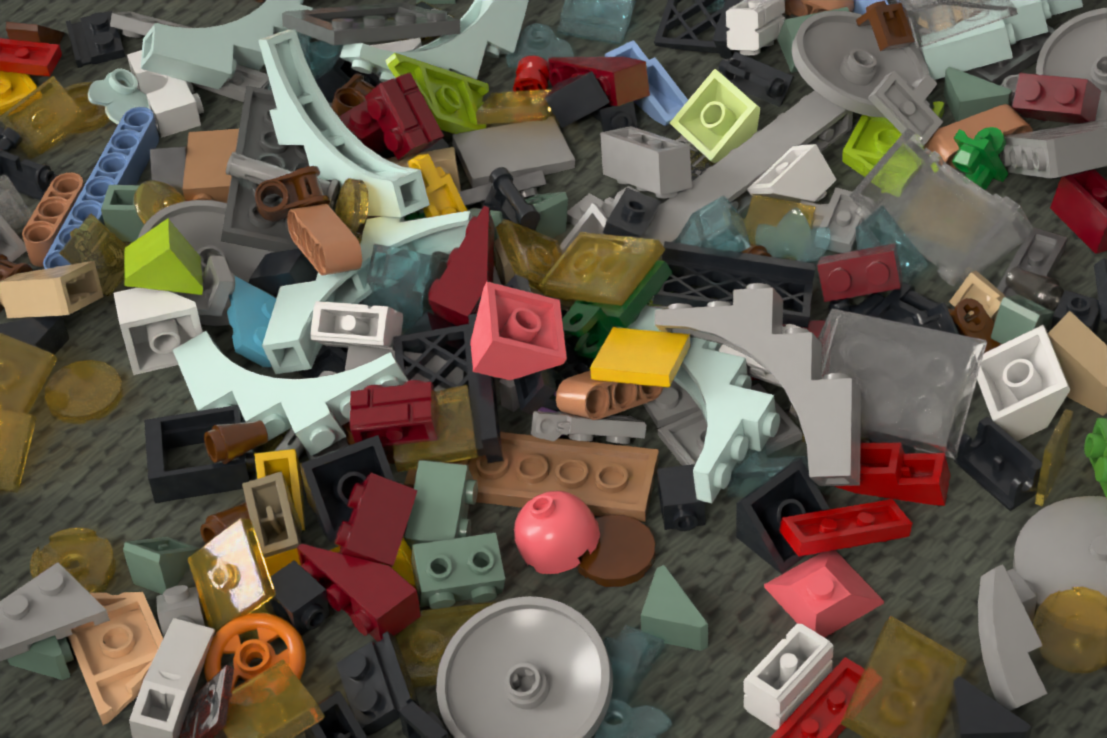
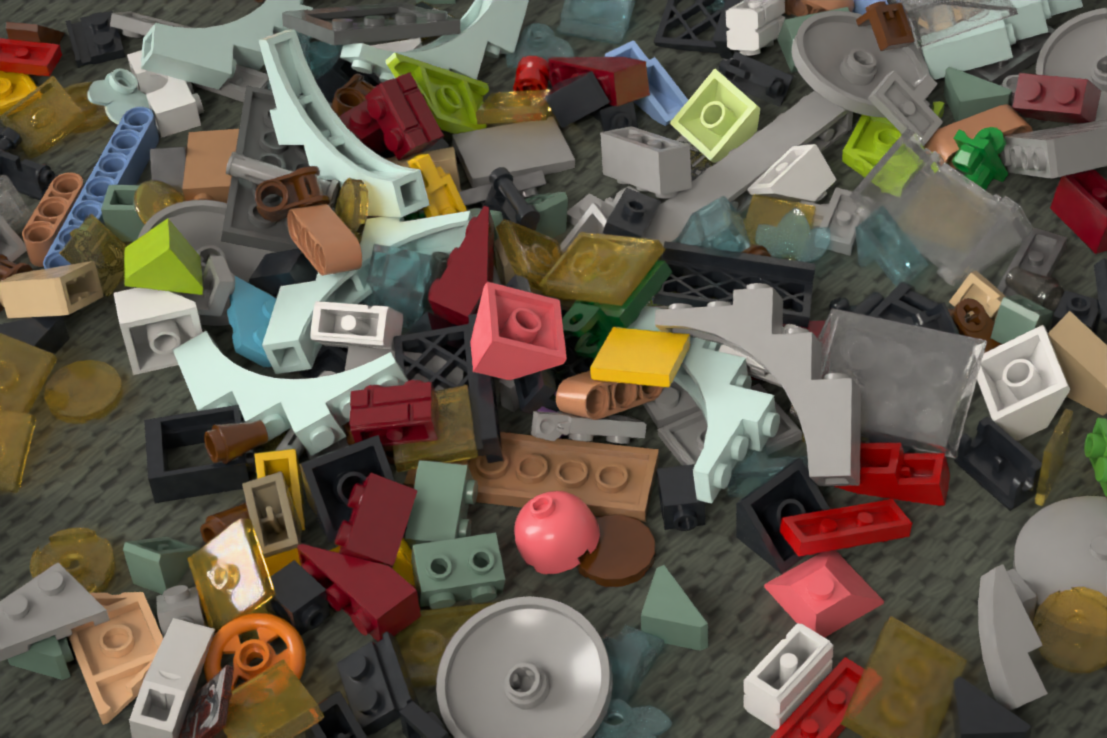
(860, 272): dark red brick -> none

